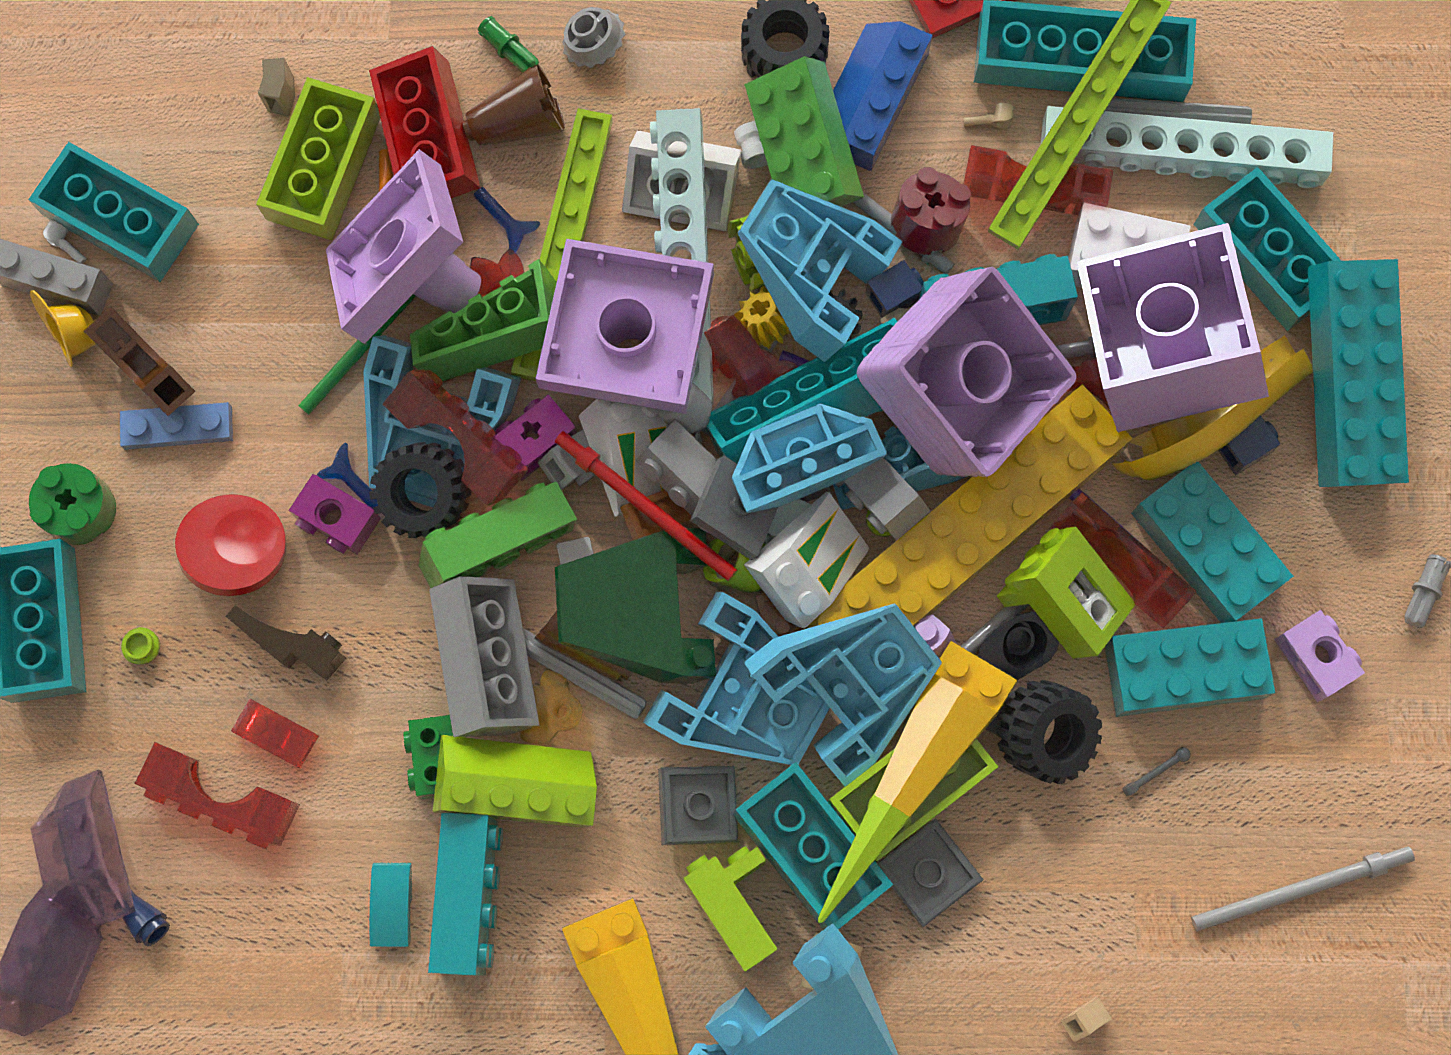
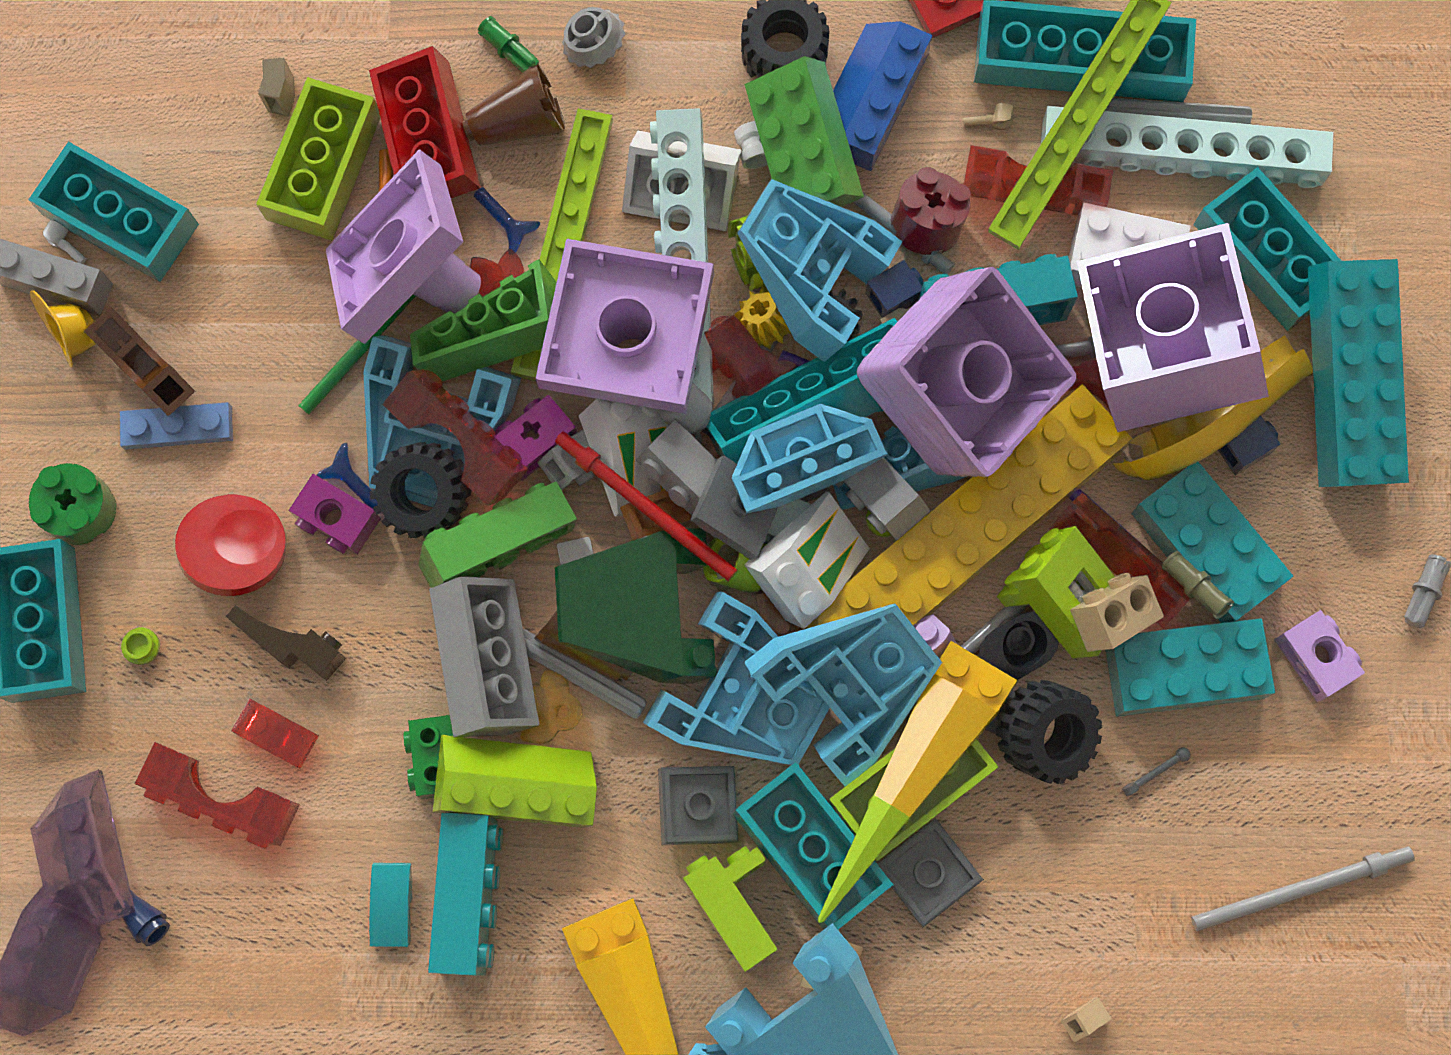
(1116, 612): none -> tan brick
(1197, 584): none -> olive pin

